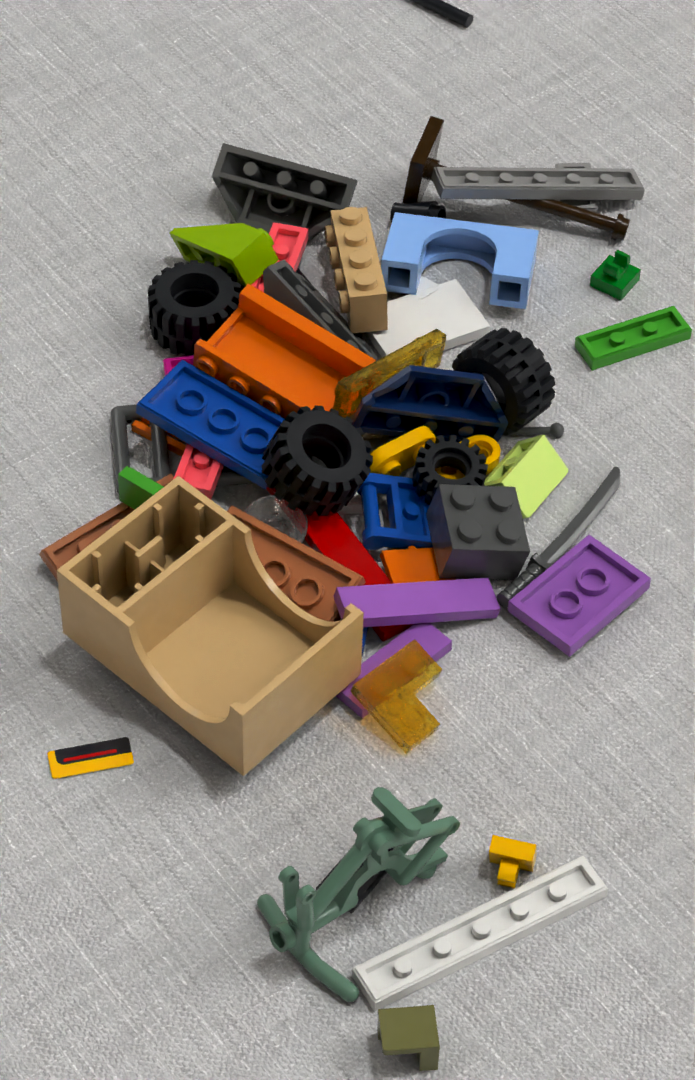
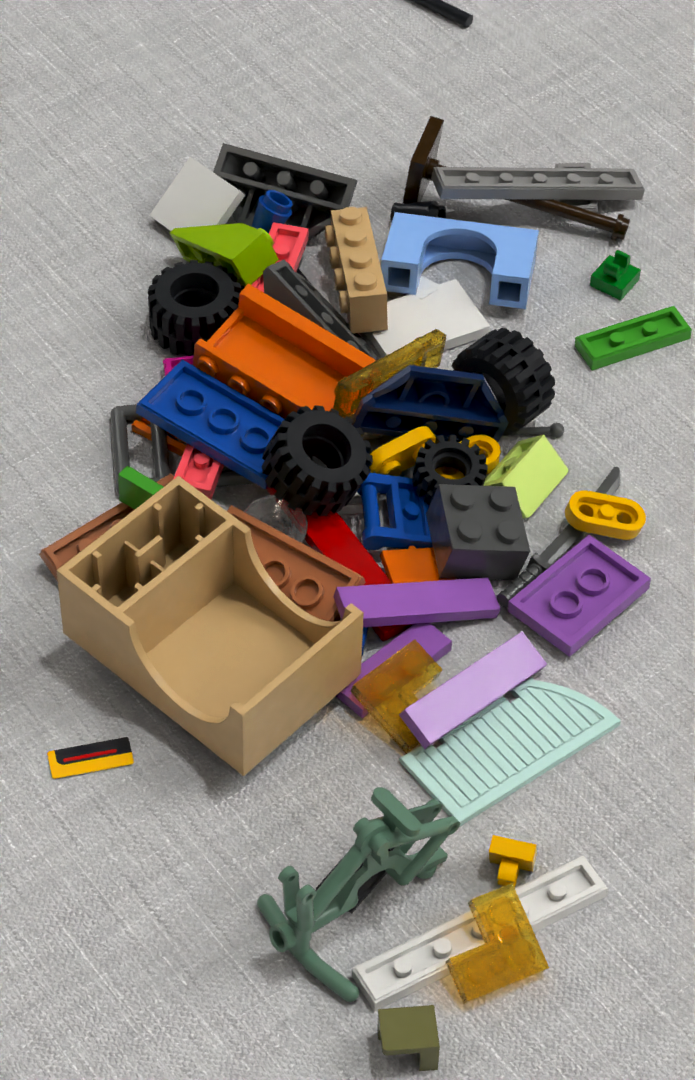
(196, 199): none -> white tile
(272, 208): none -> blue cone
(472, 690): none -> tile
(507, 746): none -> light aqua piece
(509, 947): none -> clear yellow plate
(603, 513): none -> yellow plate

